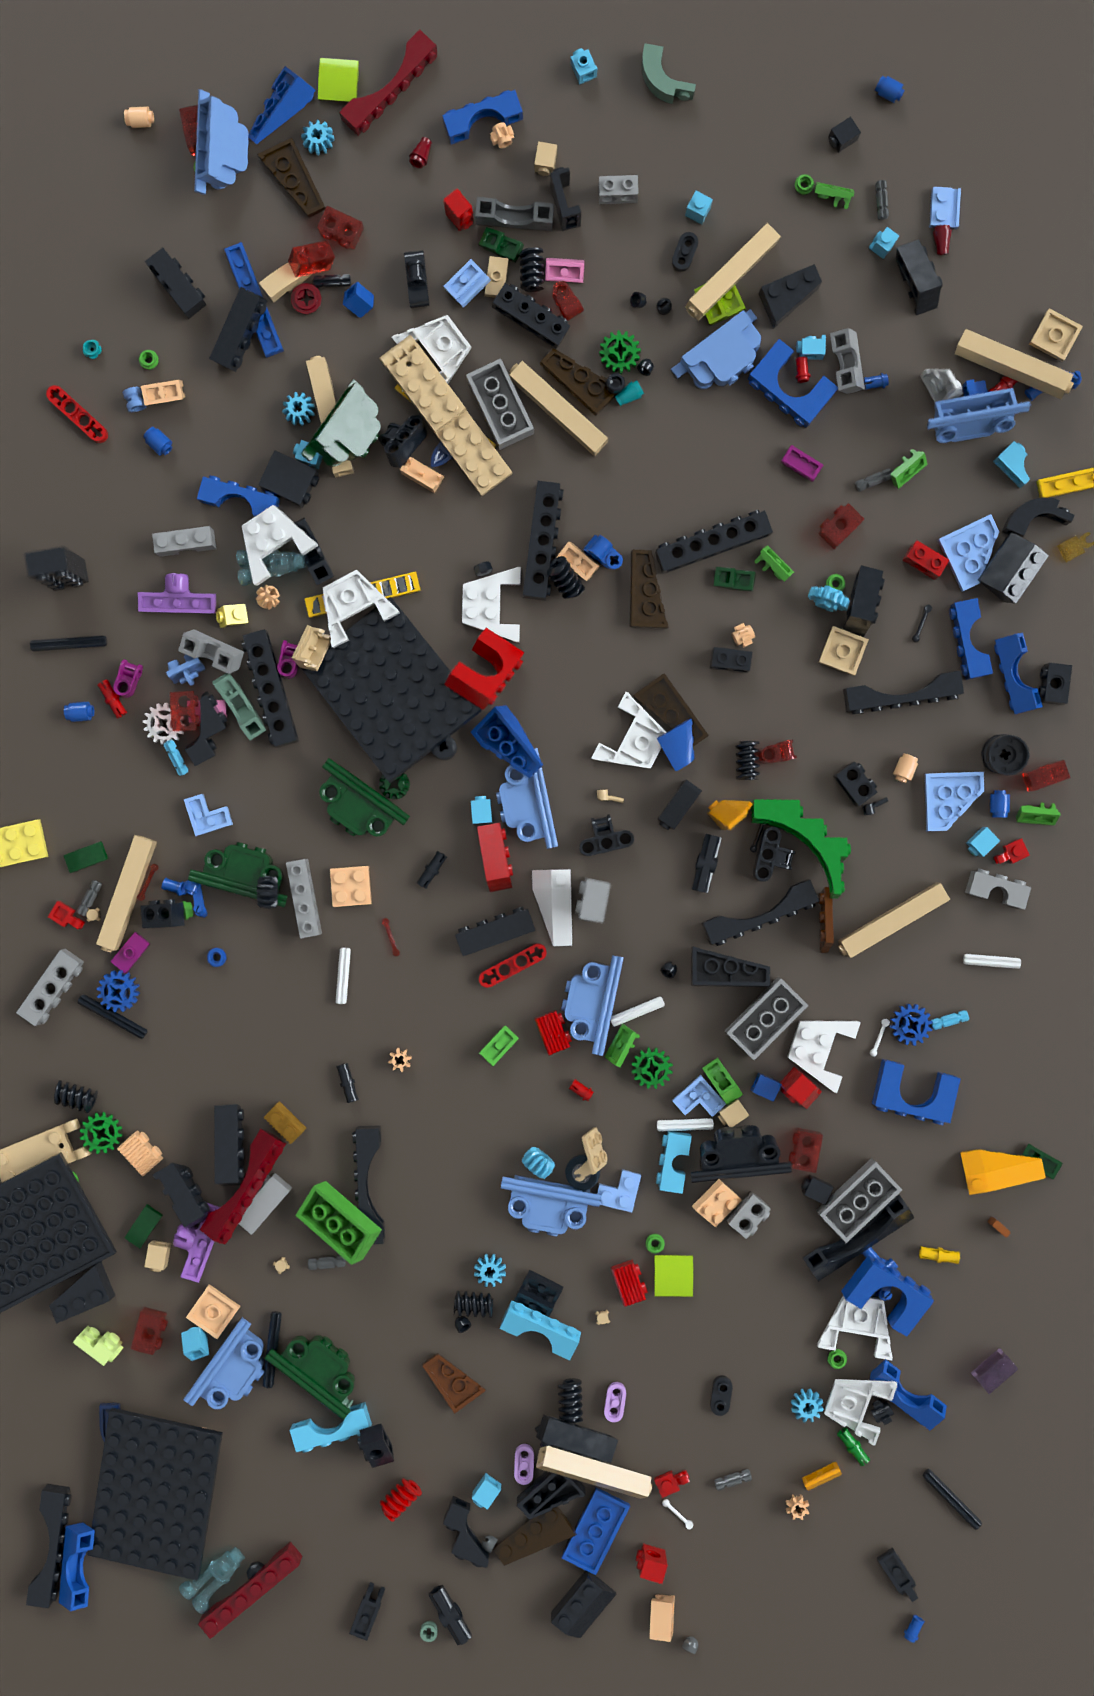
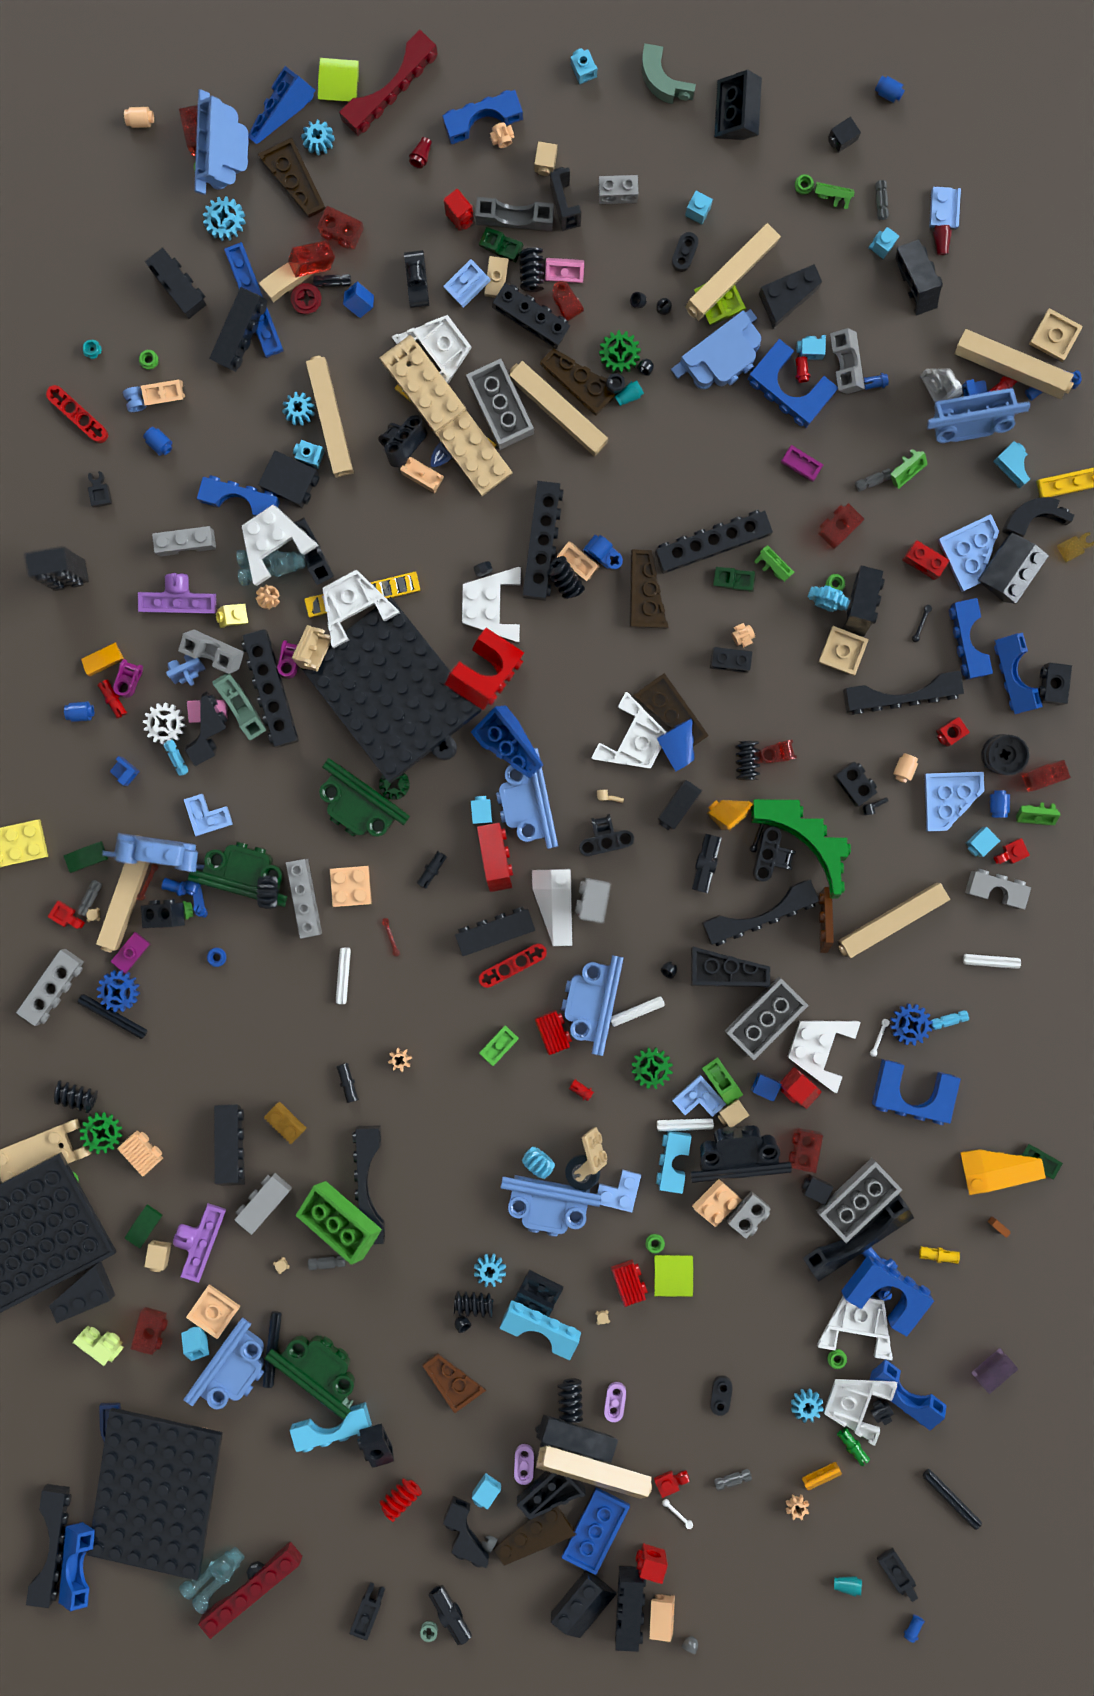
(68, 643): black axle -> none
(99, 492): none -> black plate
(102, 659): none -> light orange slope
(124, 771): none -> blue panel
(138, 848): none -> medium blue brick
(178, 711): clear red brick -> none
(184, 1194): black wedge -> none
(218, 212): none -> medium azure gear
(263, 1155): dark red arch -> none
(346, 429): brick -> none
(621, 1044): bright green plate -> none
(629, 1609): none -> black wedge
(738, 106): none -> black slope
(848, 1585): none -> teal cone
(959, 728): none -> red brick

